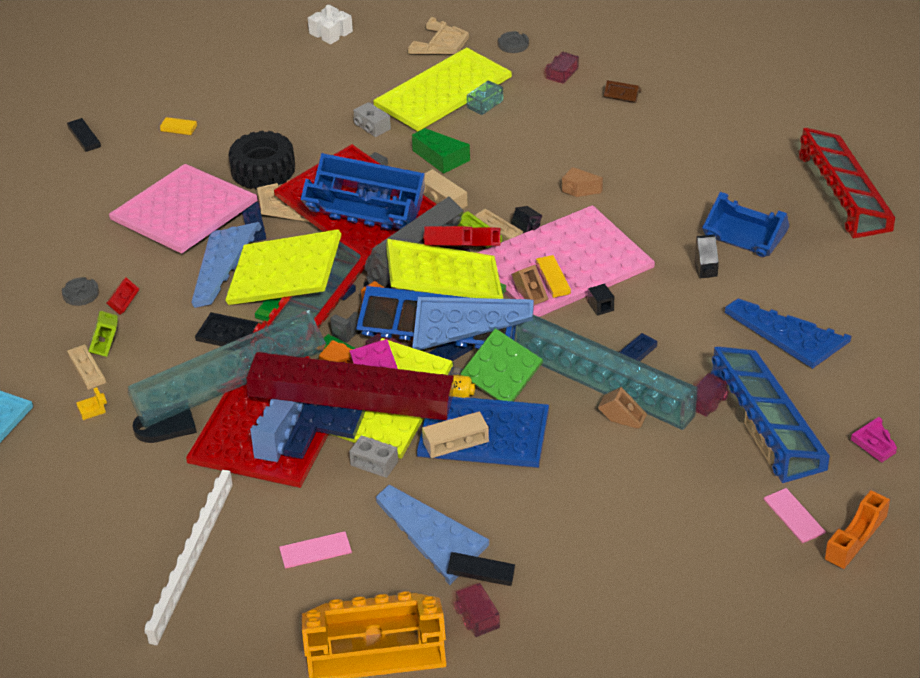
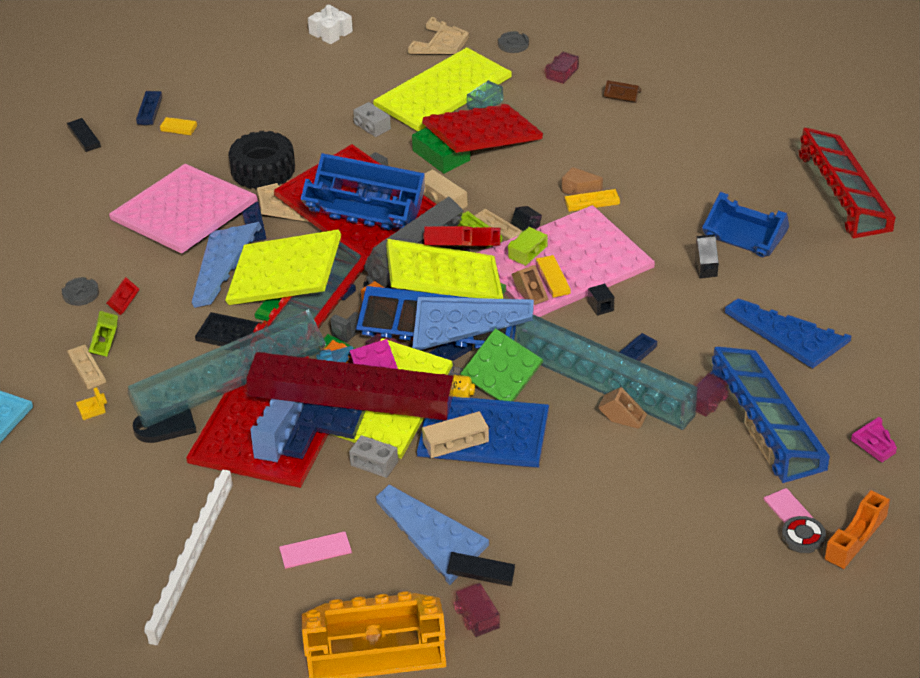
(149, 107): none -> dark blue plate
(338, 355): none -> dark azure wing
(482, 128): none -> red plate
(527, 246): none -> lime brick
(597, 199): none -> yellow tile
(803, 534): none -> tile

